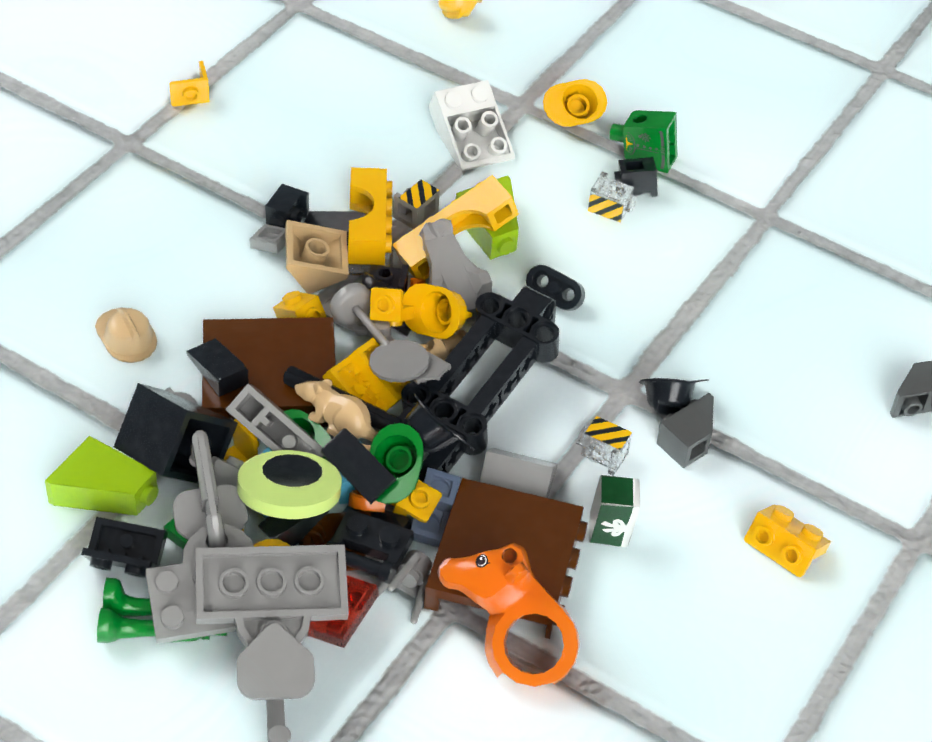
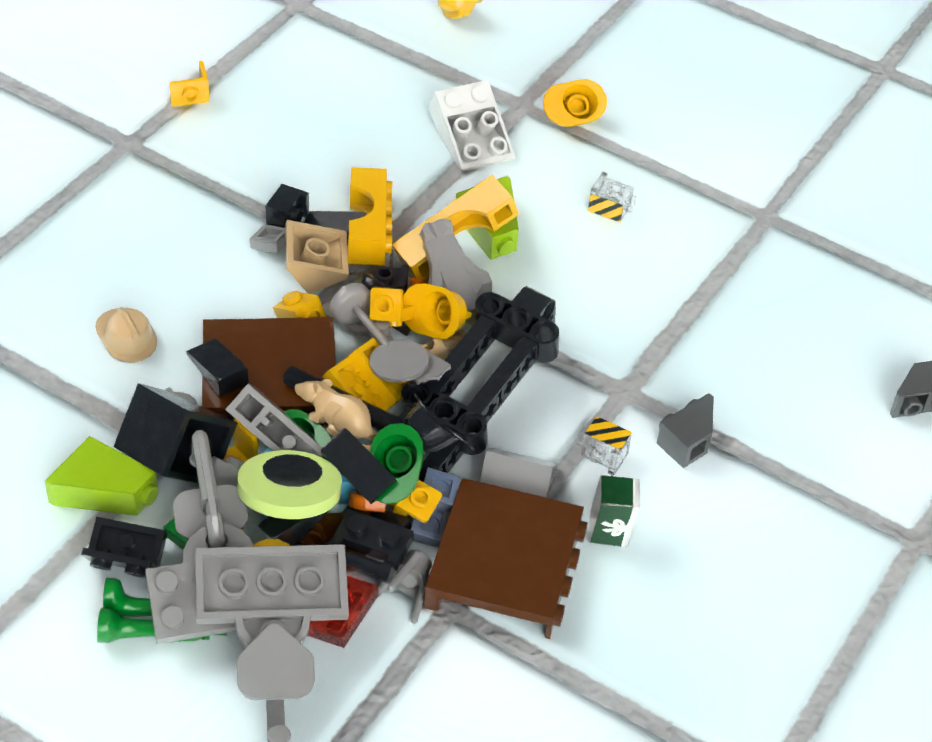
(416, 204): light grey brick -> none
(508, 590): orange animal -> none
(557, 286): black plate -> none
(638, 173): black brick -> none
(649, 136): green torso -> none
(669, 395): black piece -> none
(786, 539): yellow bracket -> none

